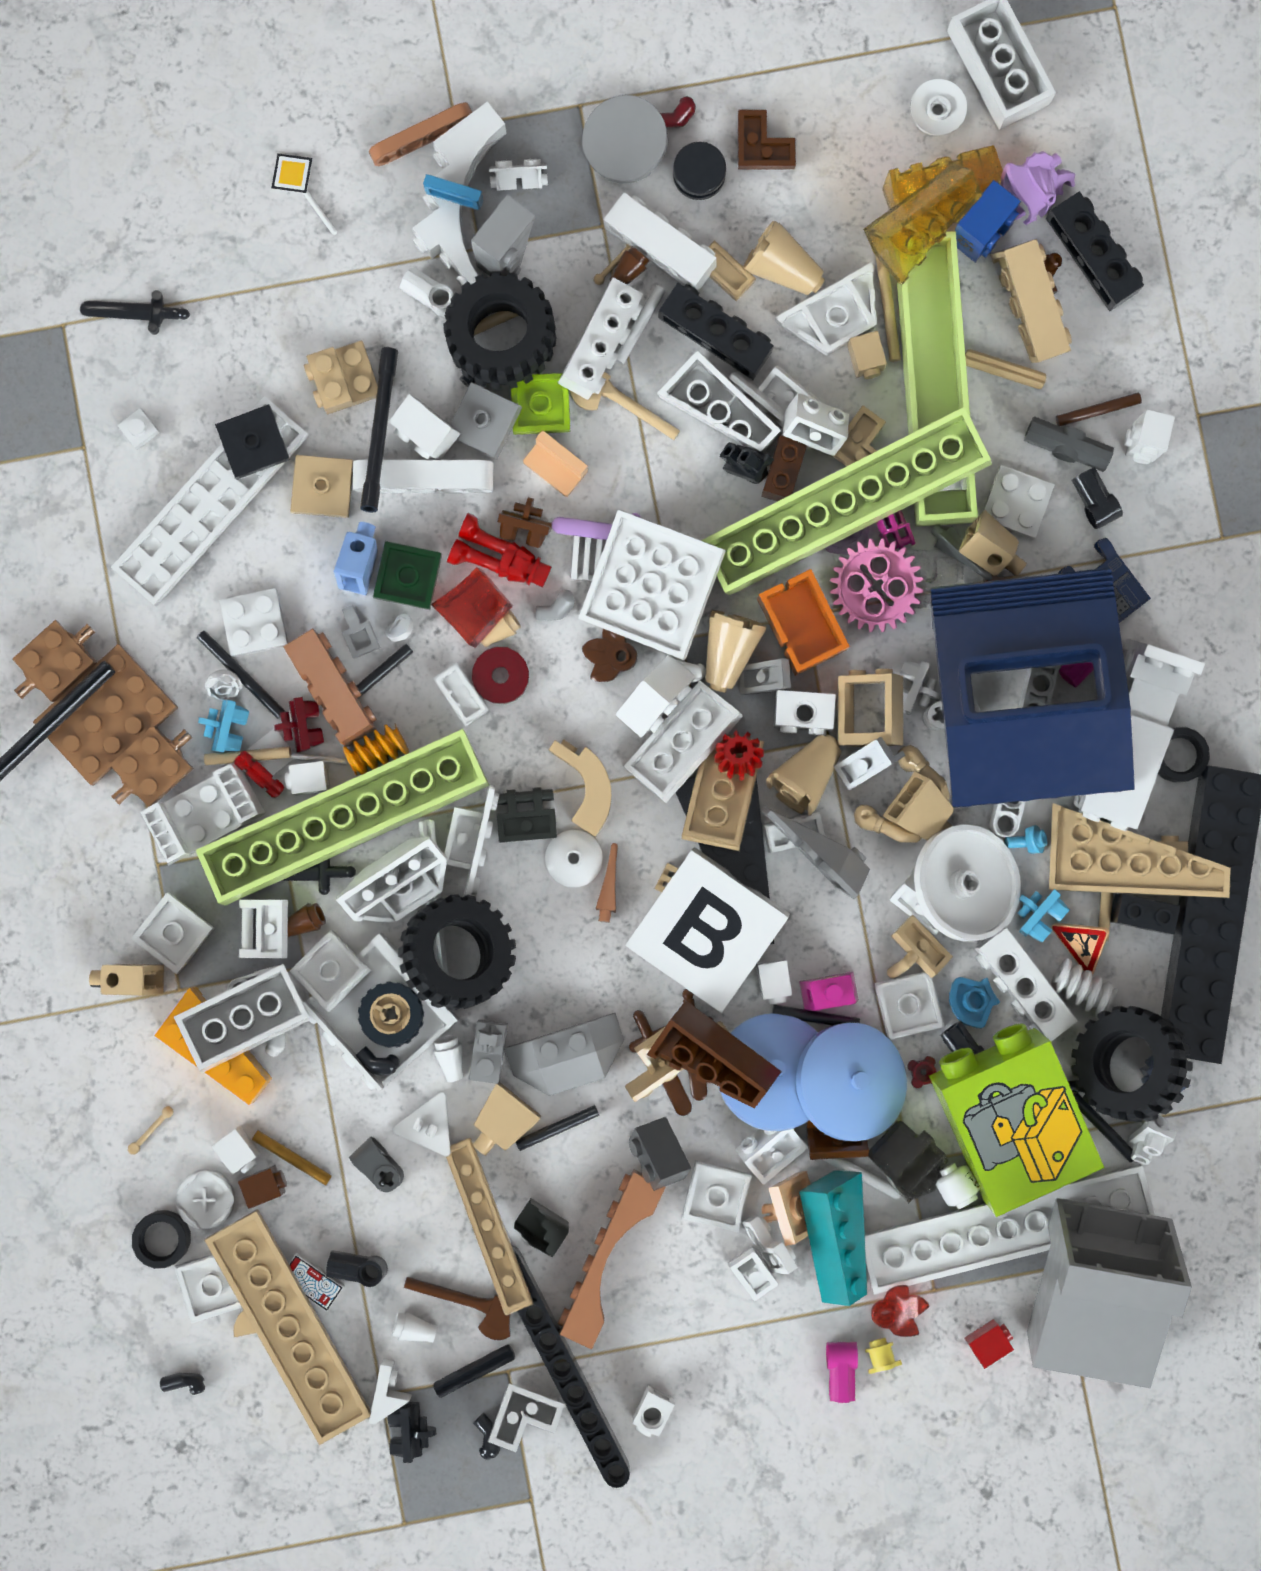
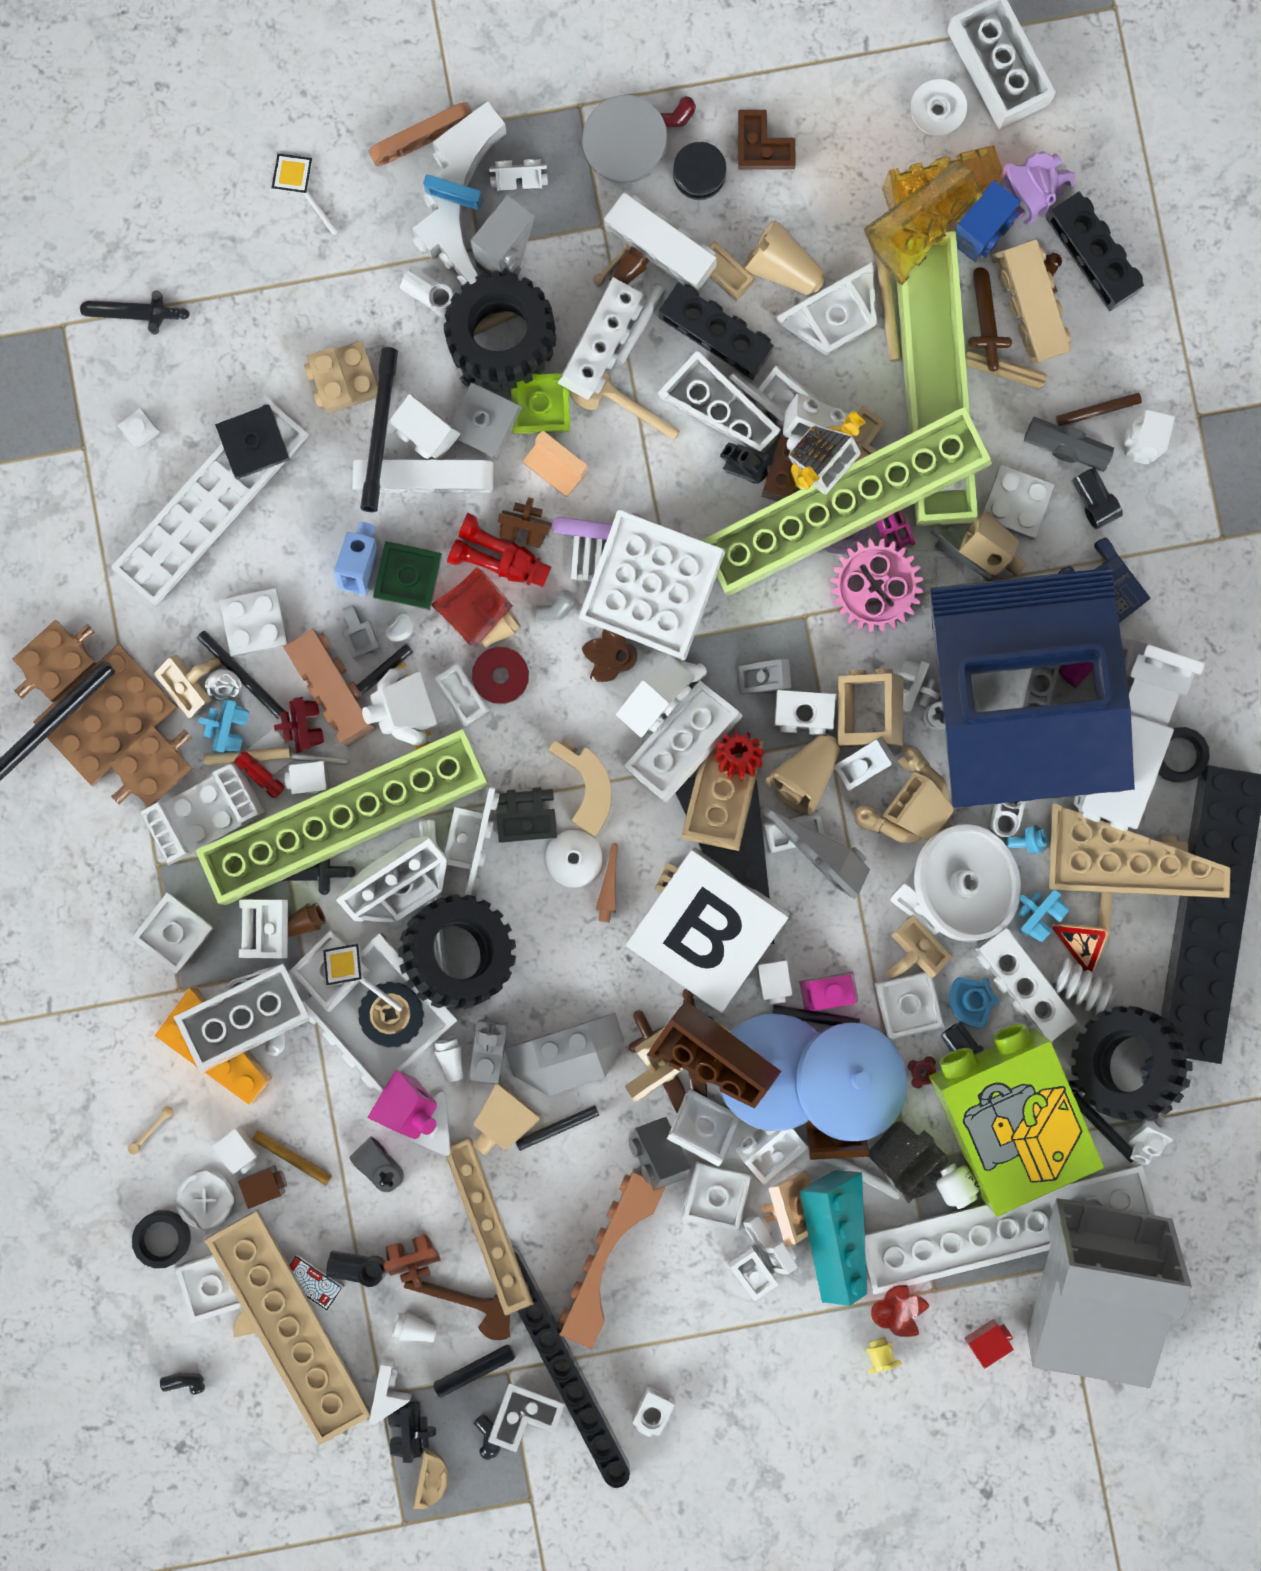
(129, 979): tan torso -> none
(183, 683): none -> tan plate
(322, 486): tan plate -> none
(344, 966): none -> piece
(376, 750): light orange piece -> none
(376, 1065): black arm -> none
(399, 1263): none -> copper hips
(402, 707): none -> white torso
(405, 1107): none -> dark pink torso
(432, 1480): none -> tan tile
(541, 1227): pearl dark grey piece -> none
(703, 1127): none -> white tile
(729, 648): tan cone -> none
(803, 622): orange piece -> none
(824, 453): none -> torso
(842, 1362): dark pink piece -> none
(867, 355): tan brick -> none
(988, 338): none -> reddish brown sword
(1144, 914): black brick -> none

